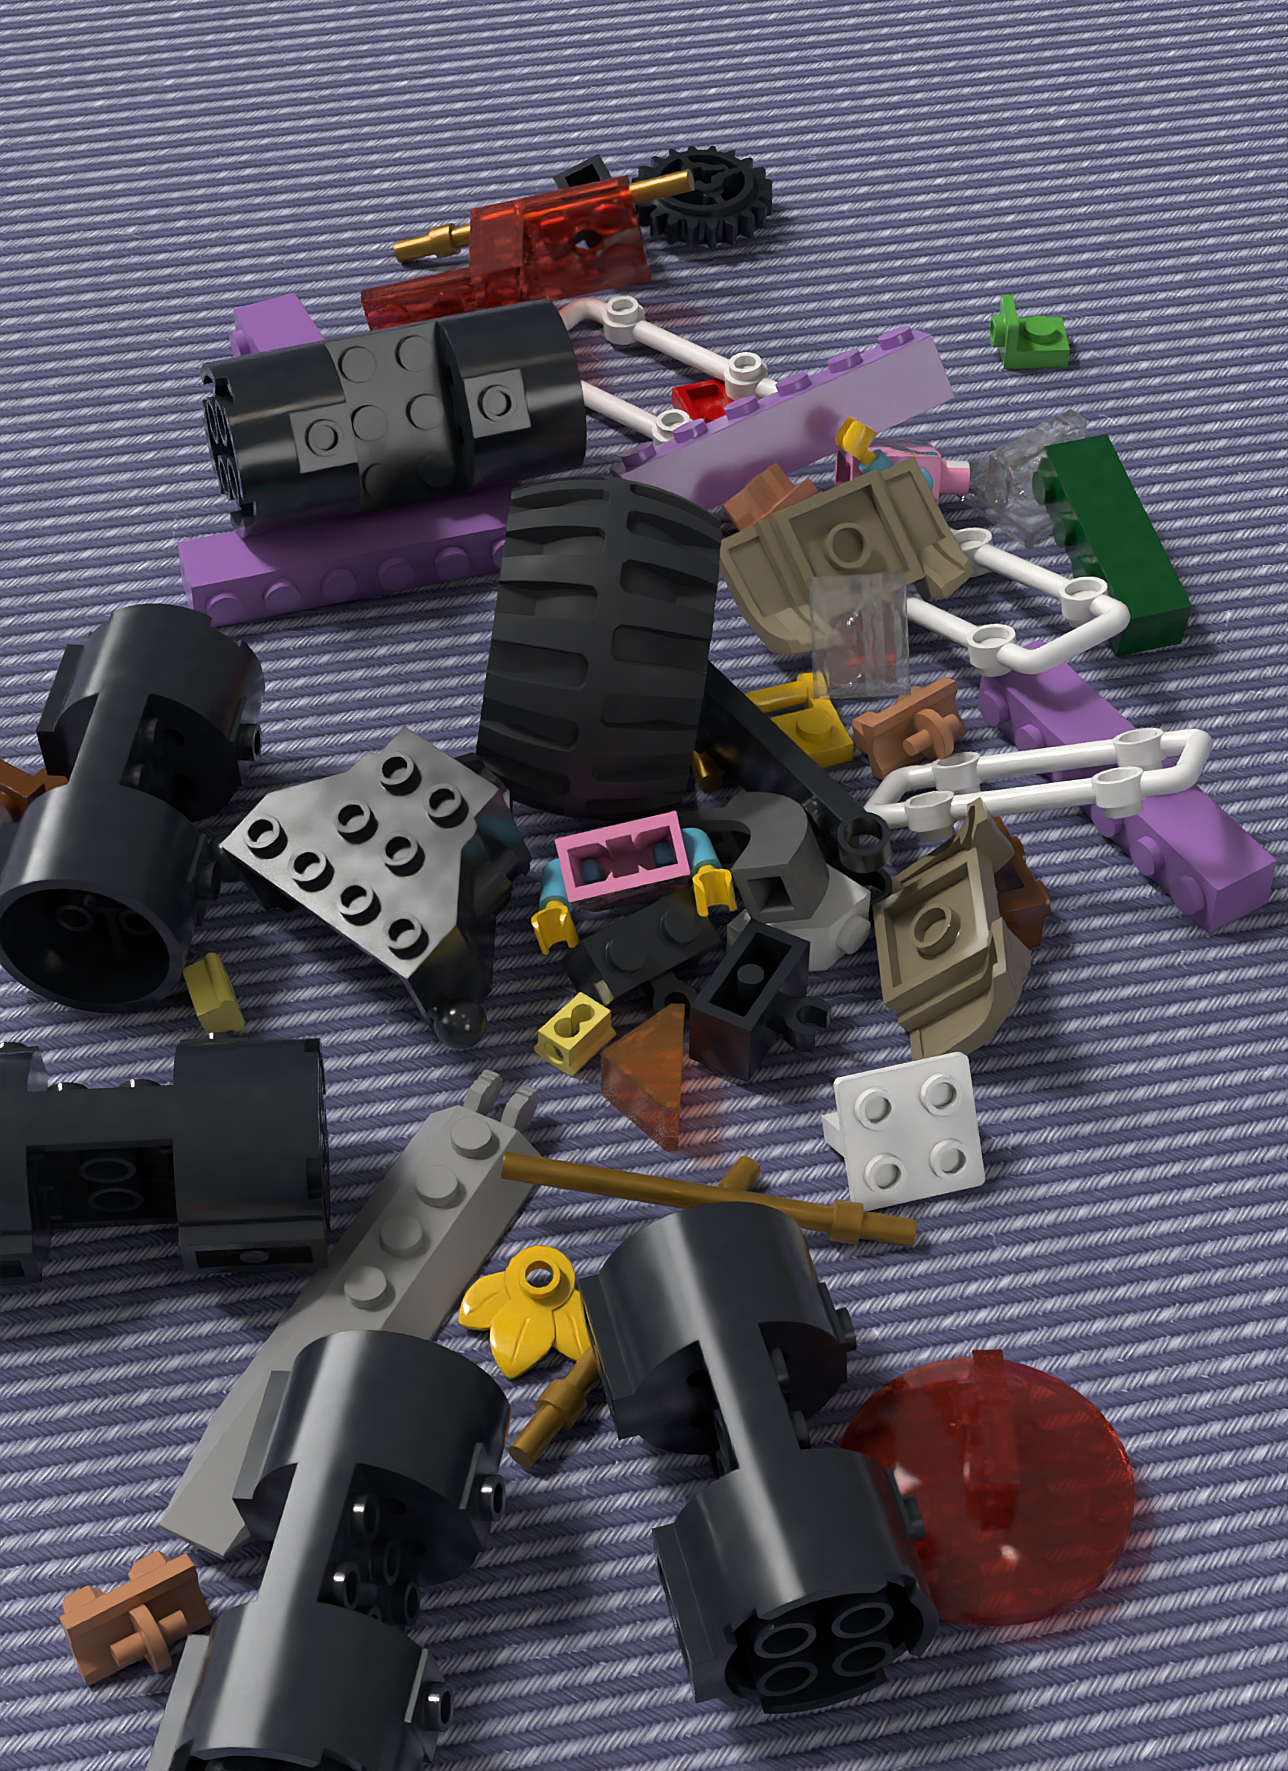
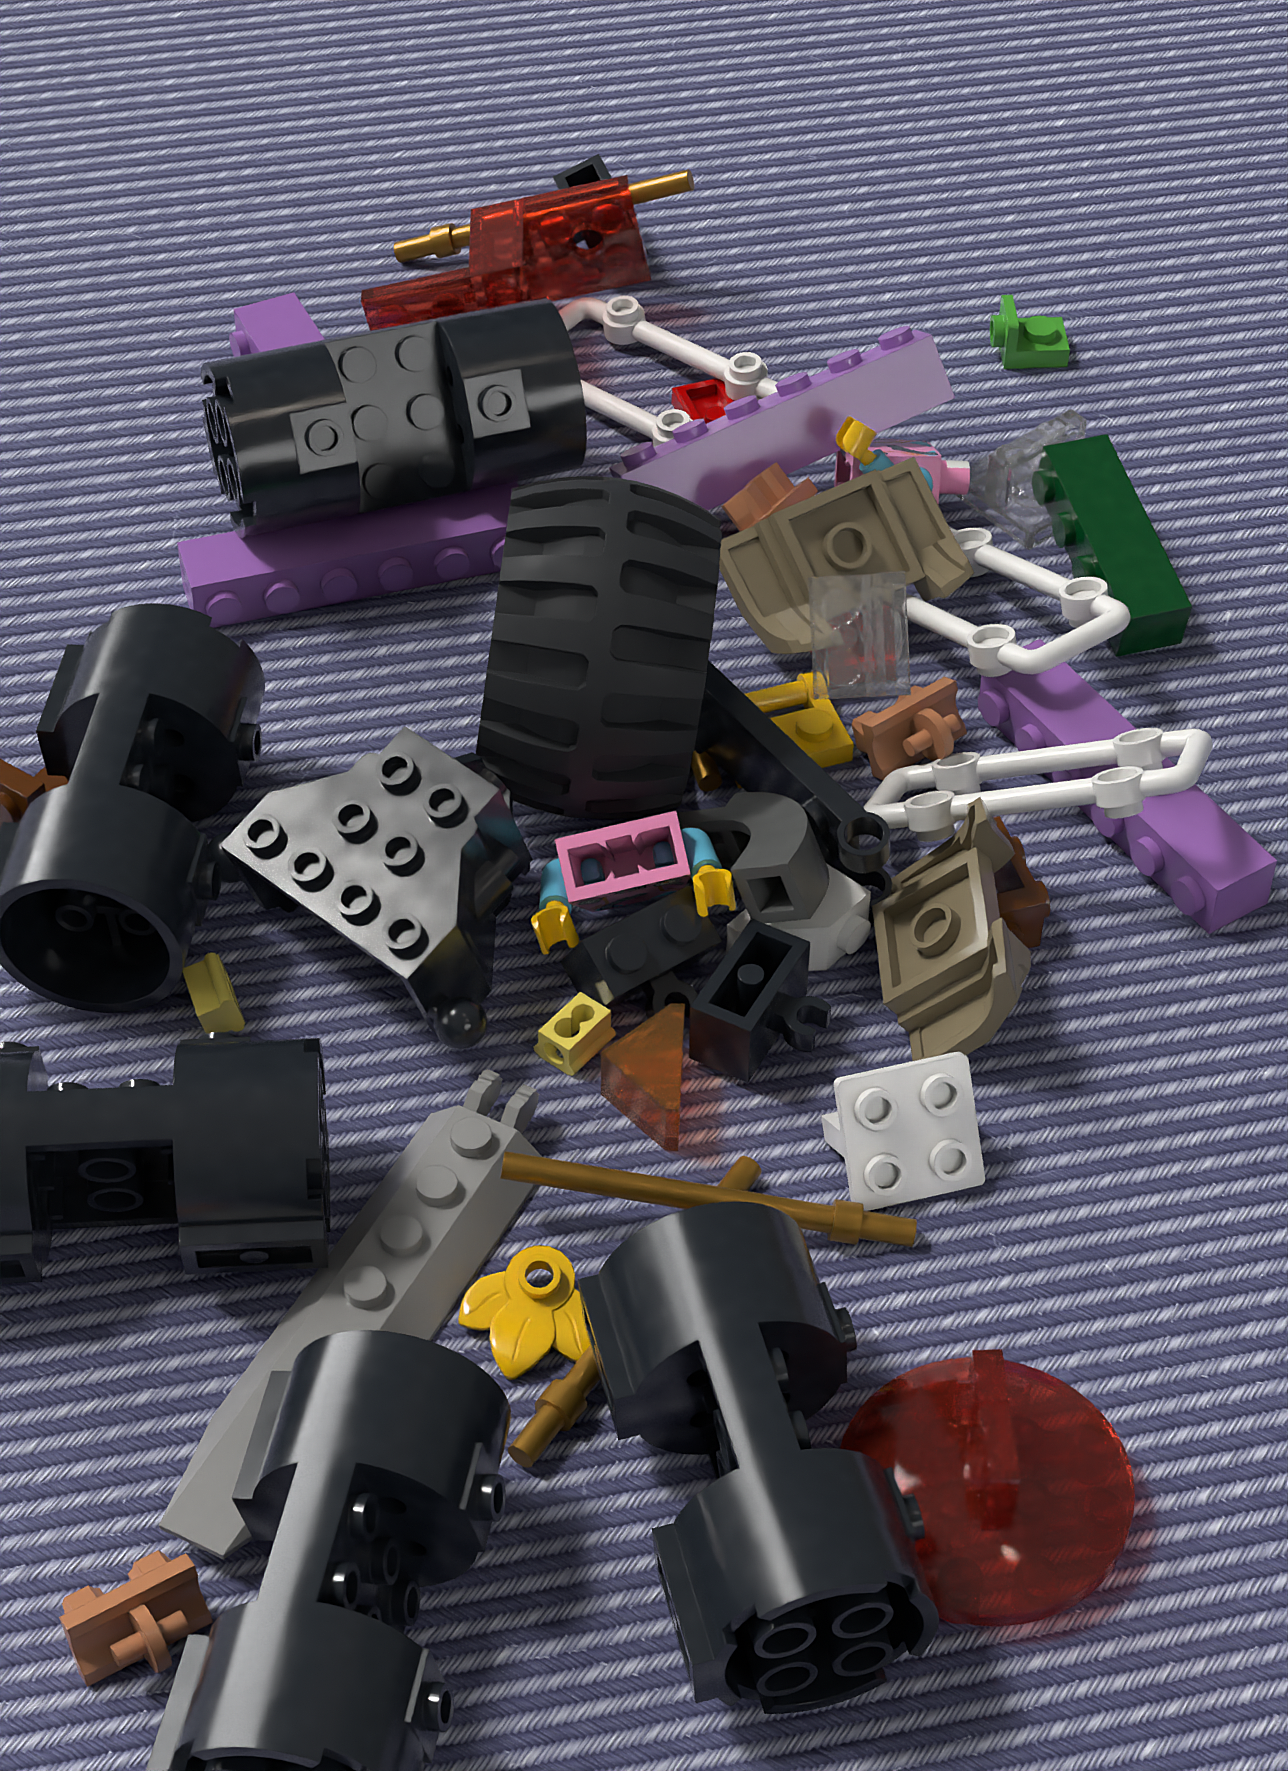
(725, 200): black gear -> none

